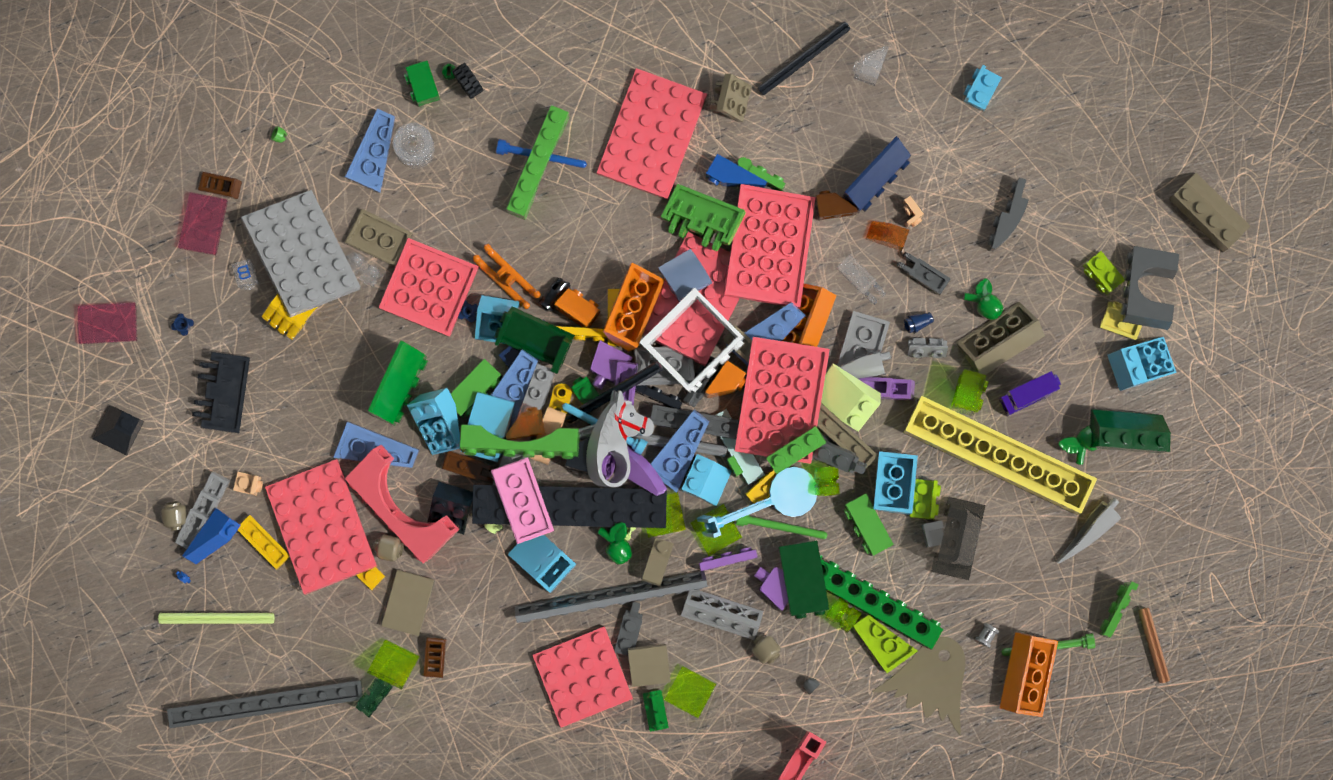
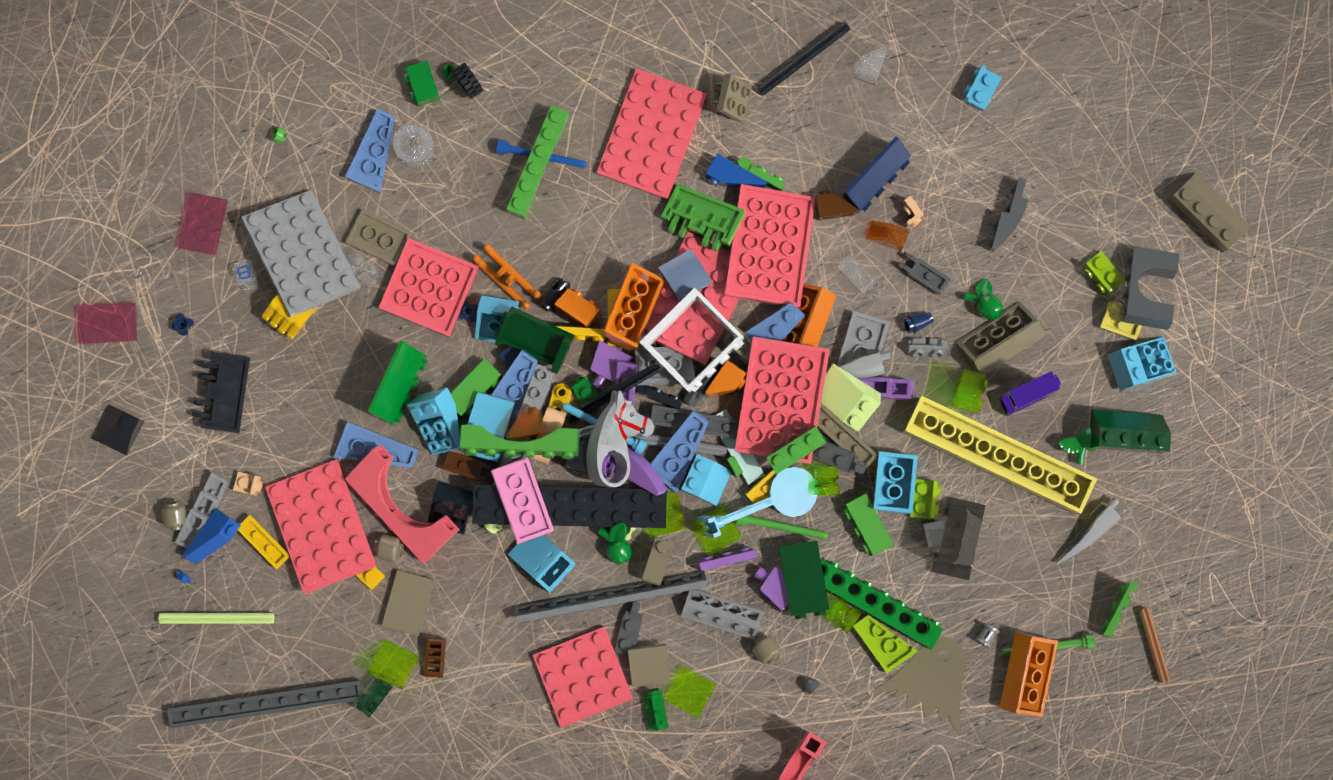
(231, 189): reddish brown slope -> none

